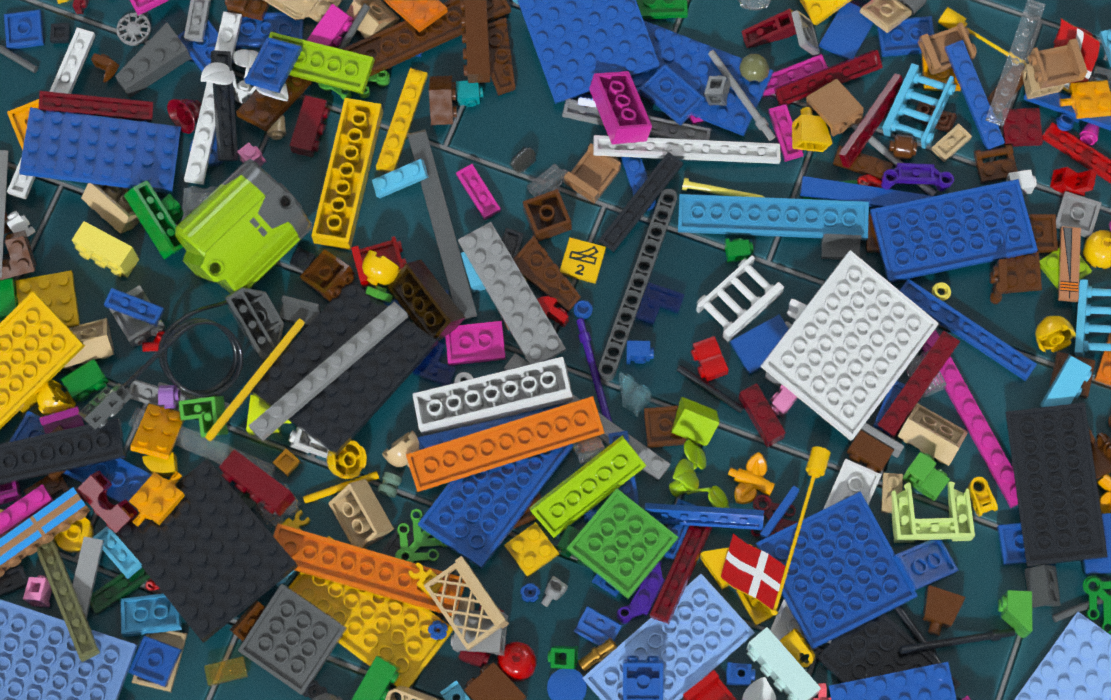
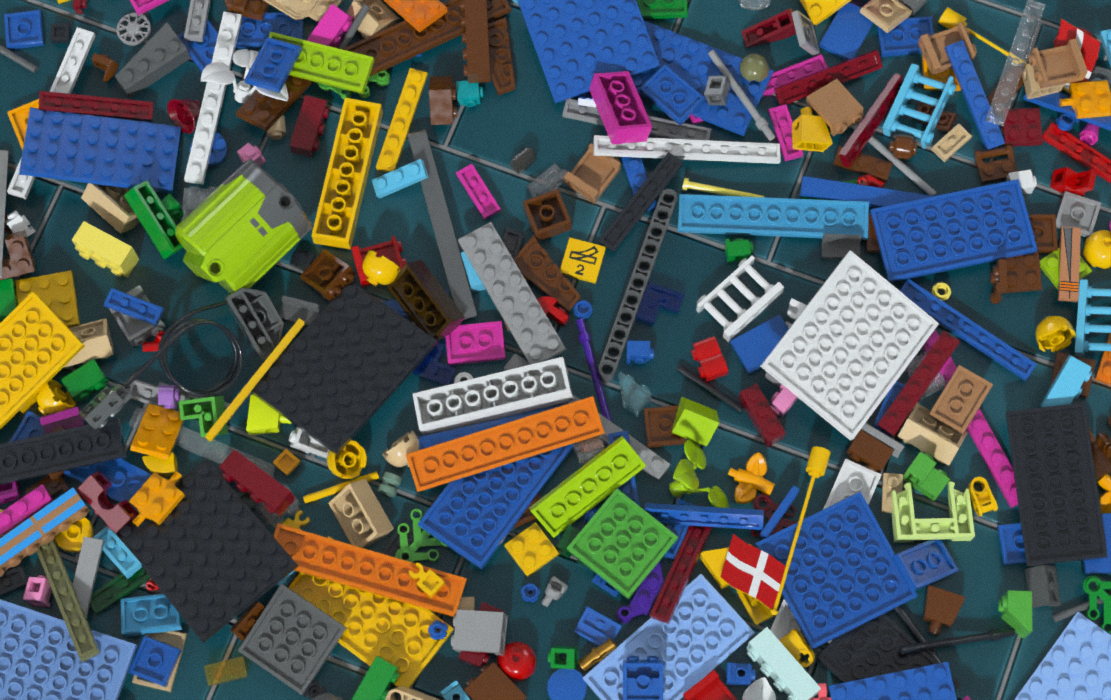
(224, 112): black plate -> none
(328, 371): light grey plate -> none
(380, 293): bright green plate -> none
(481, 595): tan fence -> none
(917, 174): dark purple plate -> none
(961, 399): none -> medium nougat plate

